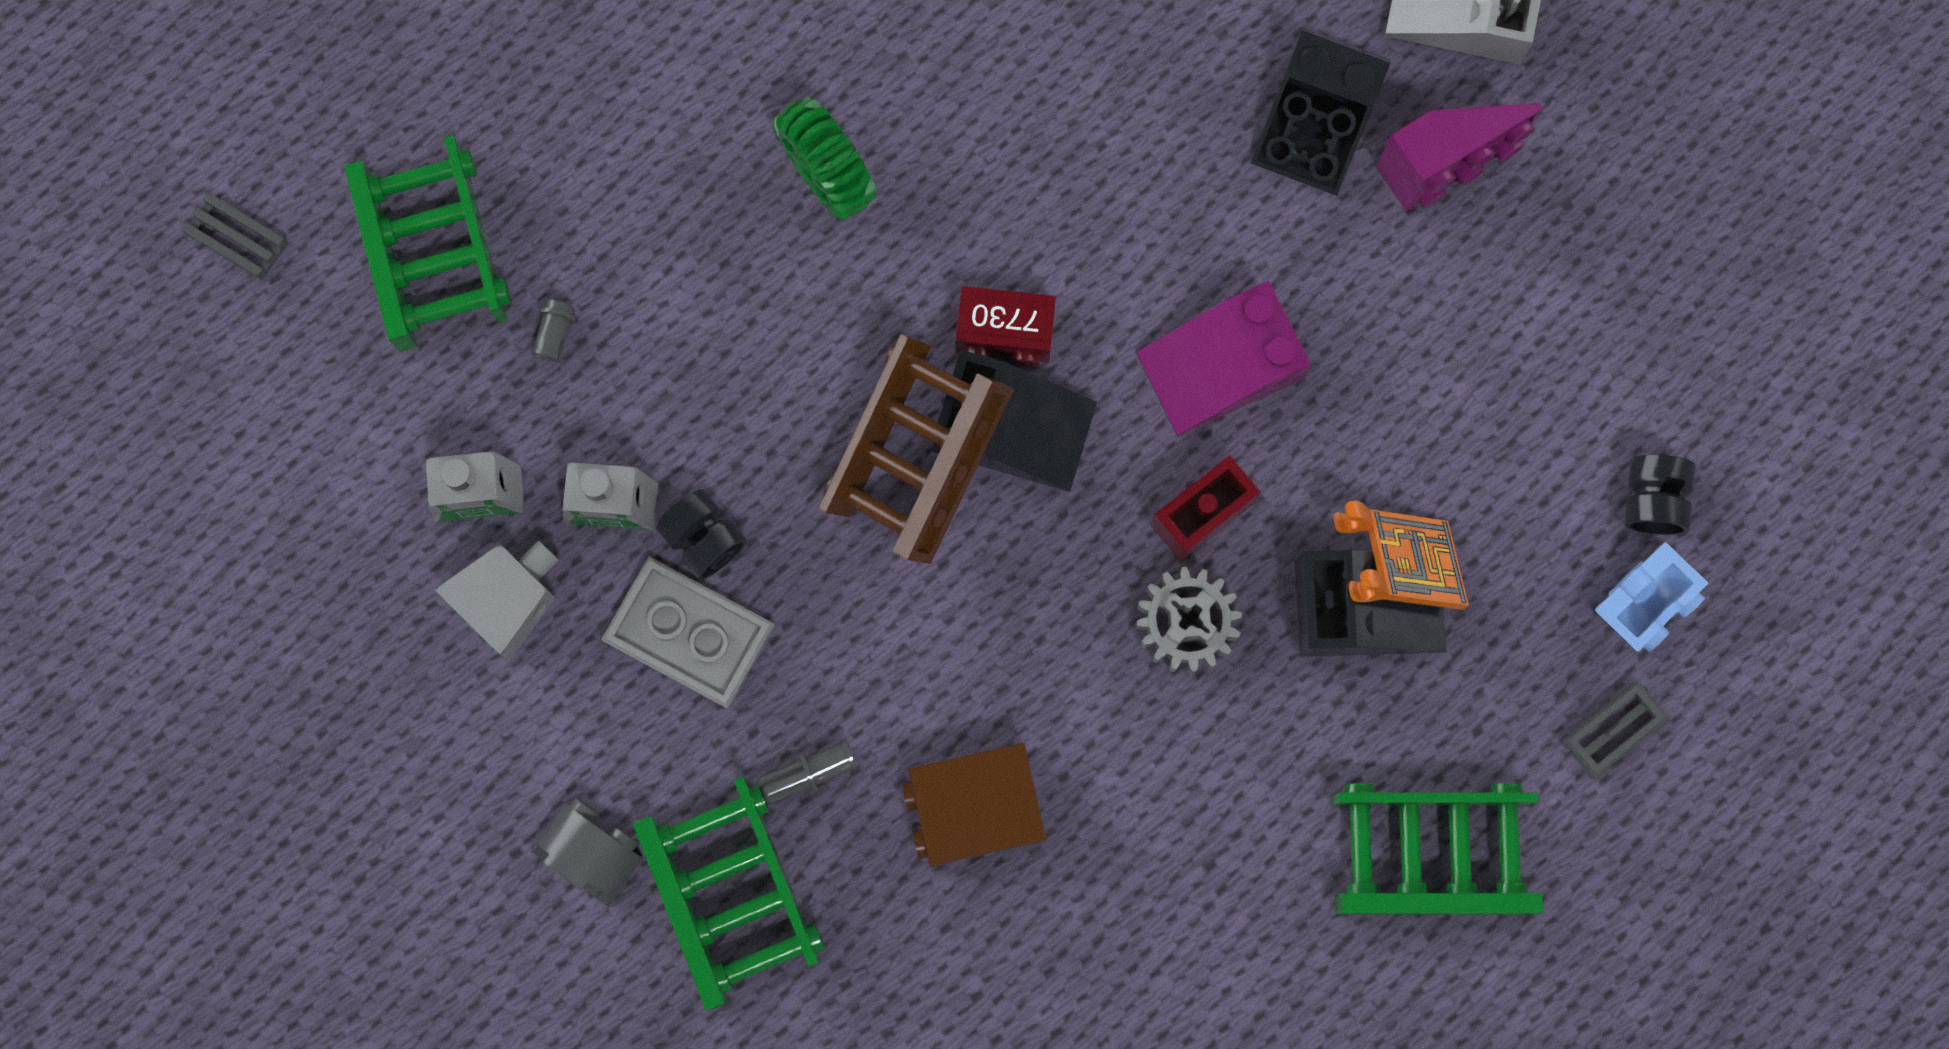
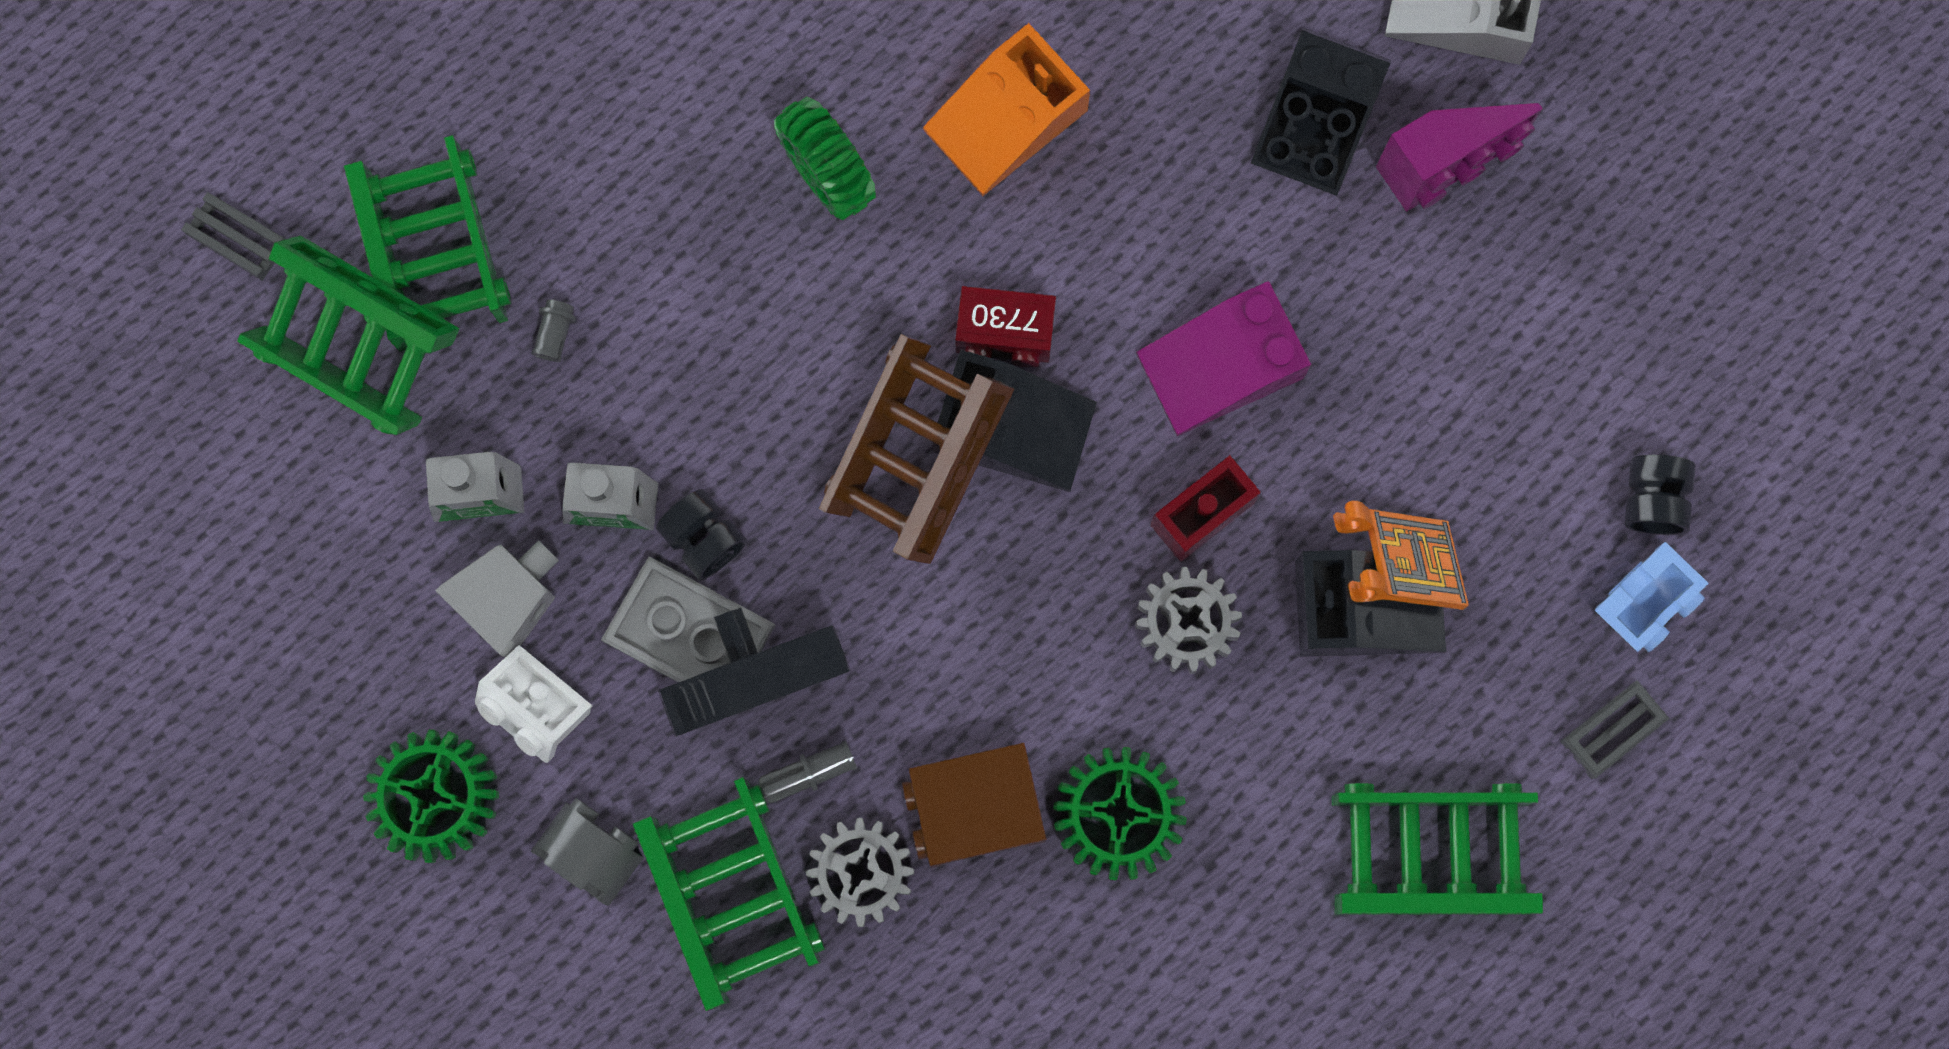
(382, 311): none -> green fence
(438, 774): none -> green gear
(530, 703): none -> white bracket
(750, 675): none -> black piece
(881, 880): none -> light grey gear
(1008, 110): none -> orange slope
(1161, 818): none -> green gear

